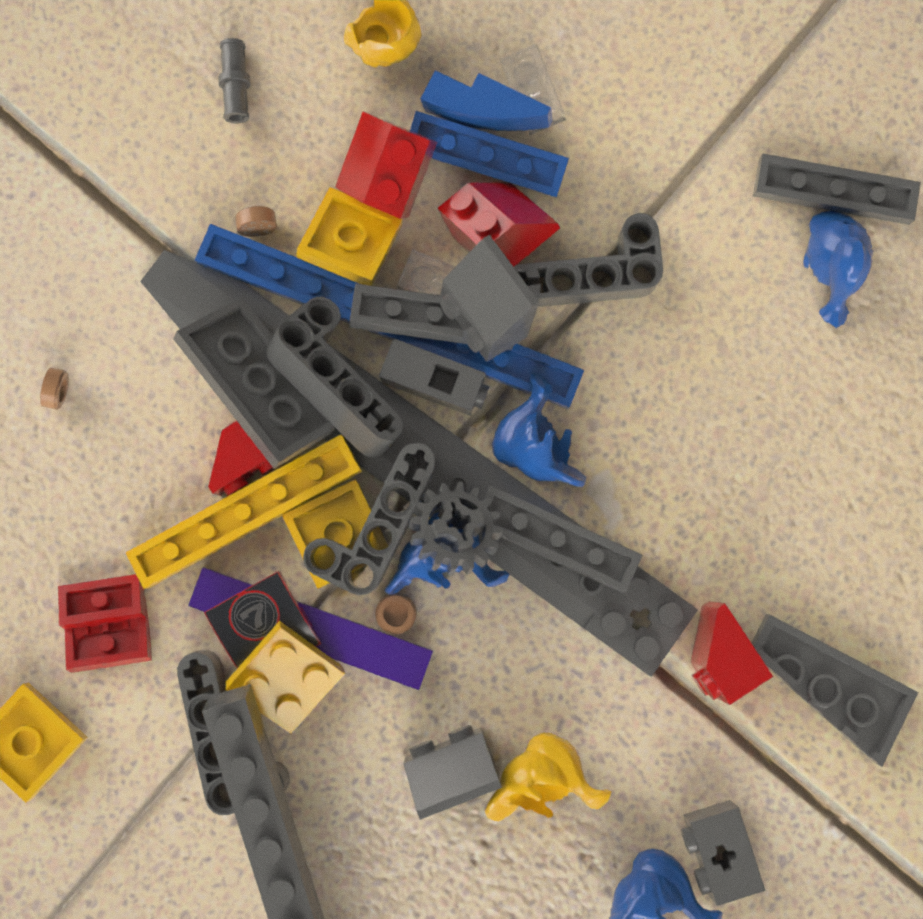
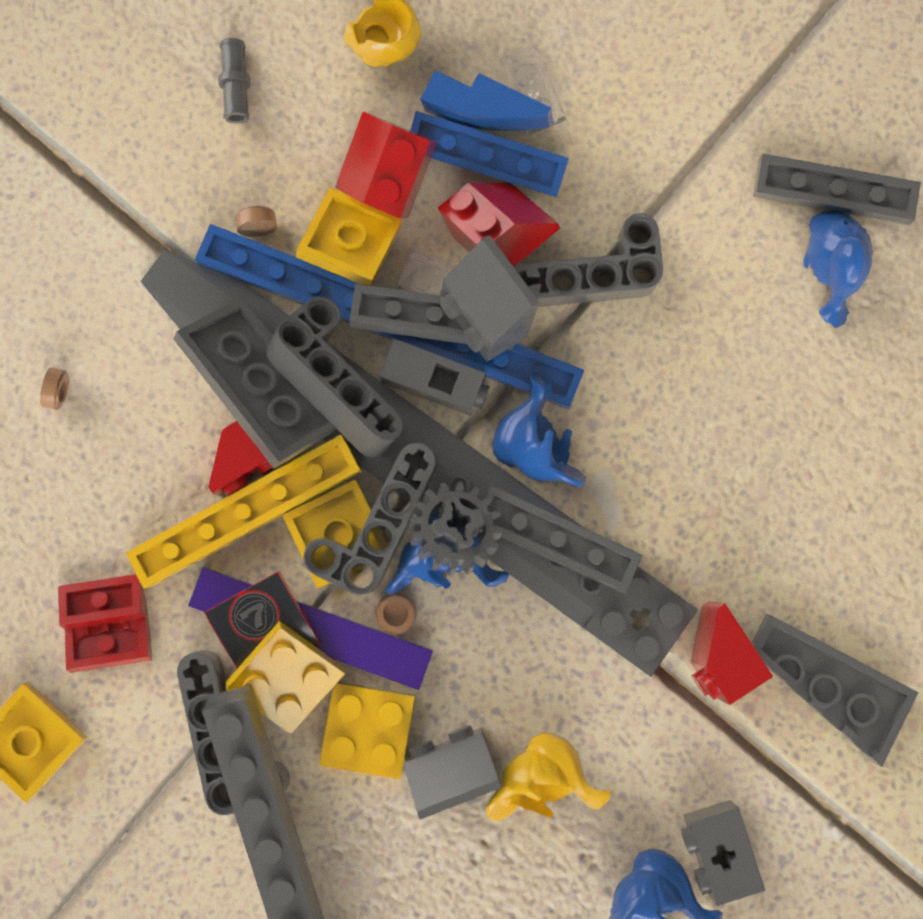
(367, 730): none -> yellow plate

